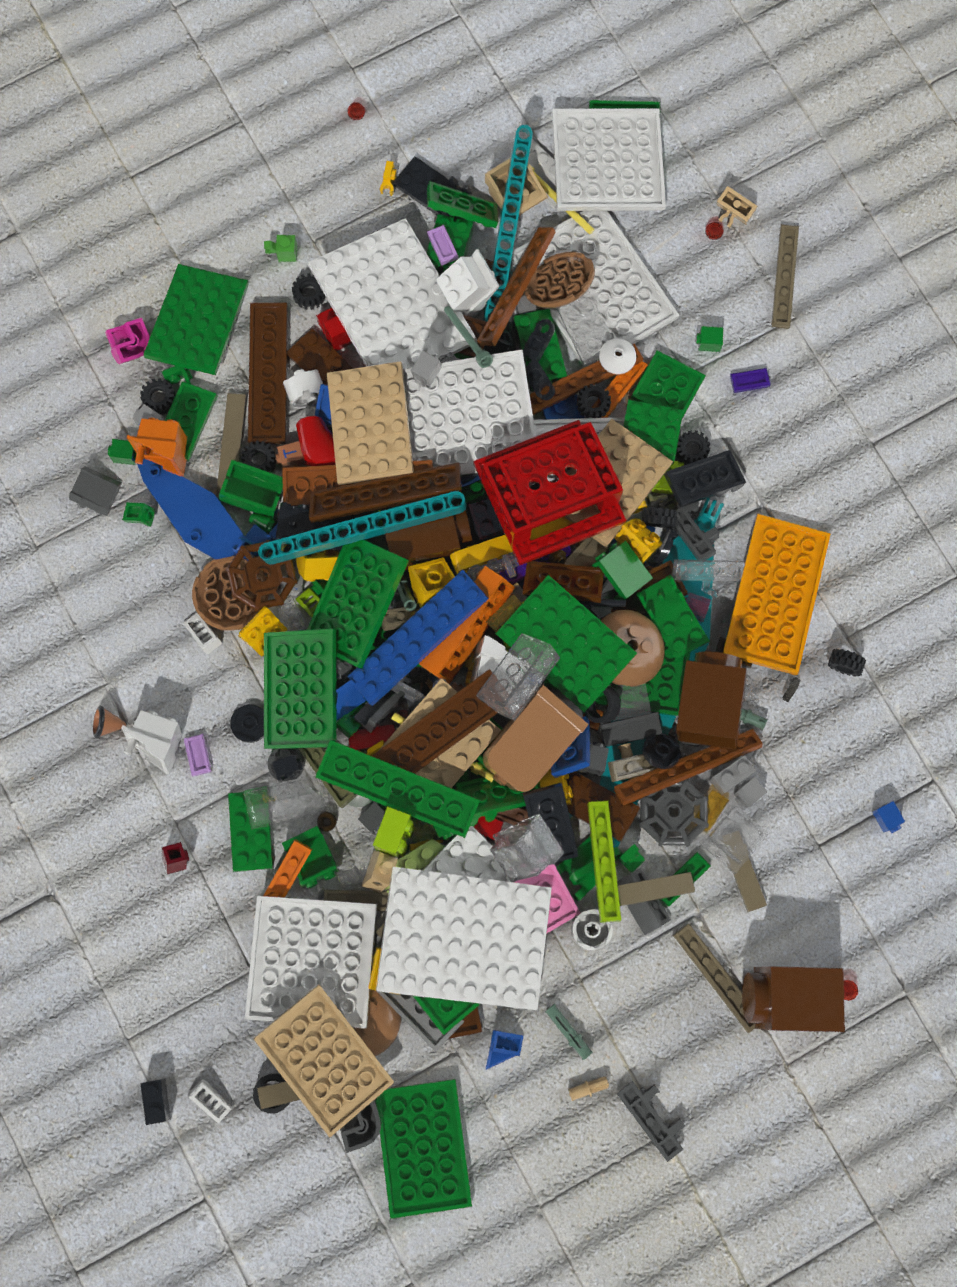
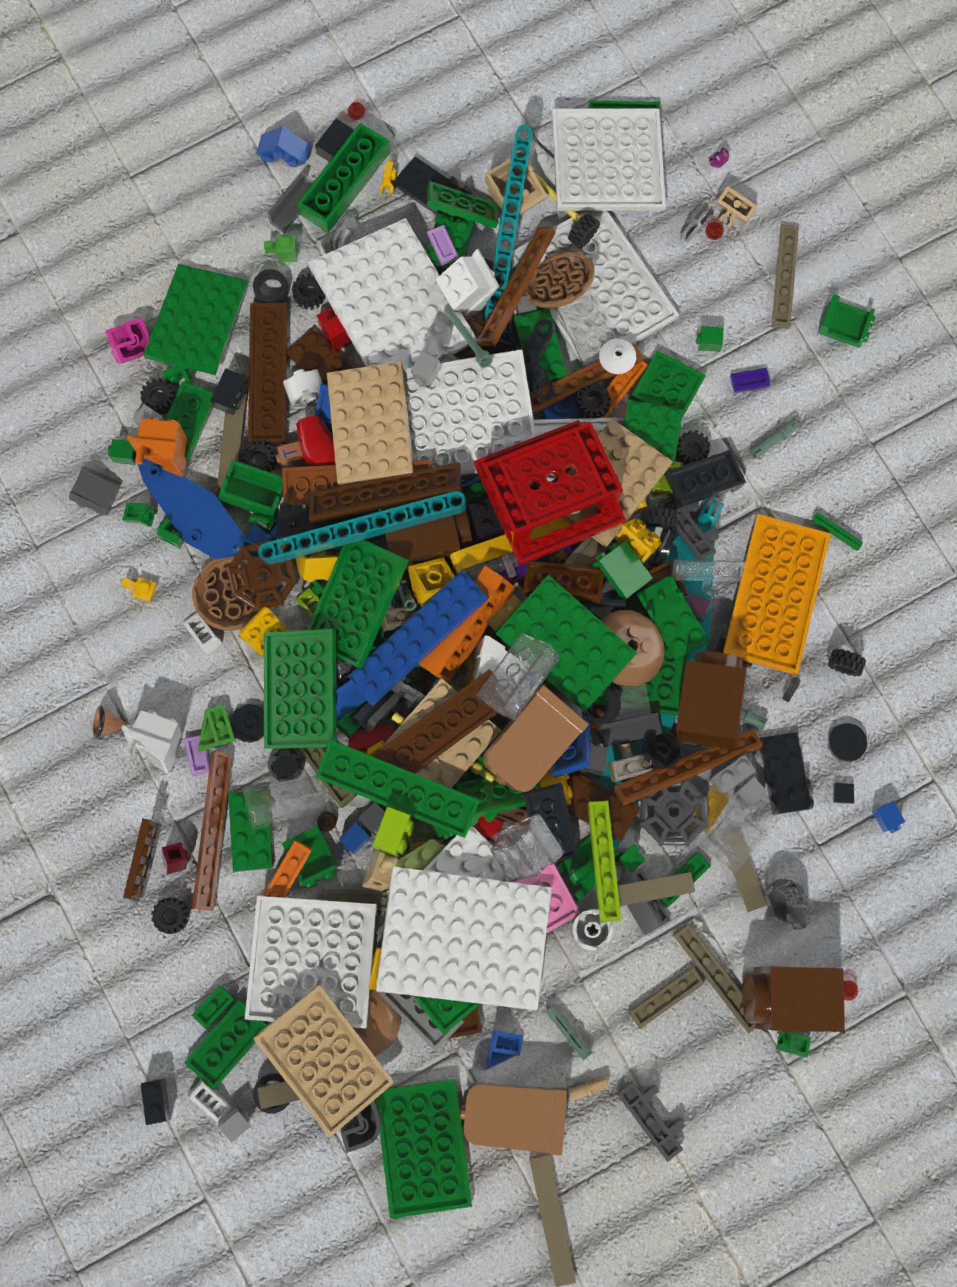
(139, 867): none -> reddish brown plate
(141, 589): none -> yellow plate
(170, 537): none -> green bracket
(181, 921): none -> black tyre
(212, 831): none -> dark orange plate
(213, 1006): none -> green plate
(215, 729): none -> bright green wing
(225, 1046): none -> green plate
(229, 391): none -> black brick
(235, 1123): none -> light grey brick
(269, 275): none -> black tyre
(283, 145): none -> blue brick
(286, 209): none -> dark grey panel
(333, 139): none -> black brick
(343, 232): none -> light grey arm
(344, 177): none -> green brick
(355, 838): none -> blue brick
(515, 1117): none -> medium nougat piece
(552, 1220): none -> dark tan tile
(583, 230): none -> black tyre
(666, 997): none -> dark tan tile
(695, 225): none -> light grey arm
(719, 158): none -> magenta plate
(781, 433): none -> sand green pin
(785, 774): none -> black hinge
(788, 902): none -> dark grey piece
(793, 1043): none -> green bracket
(837, 531): none -> green axle
(843, 793): none -> black tile
(846, 323): none -> green panel
(847, 742): none -> black tile

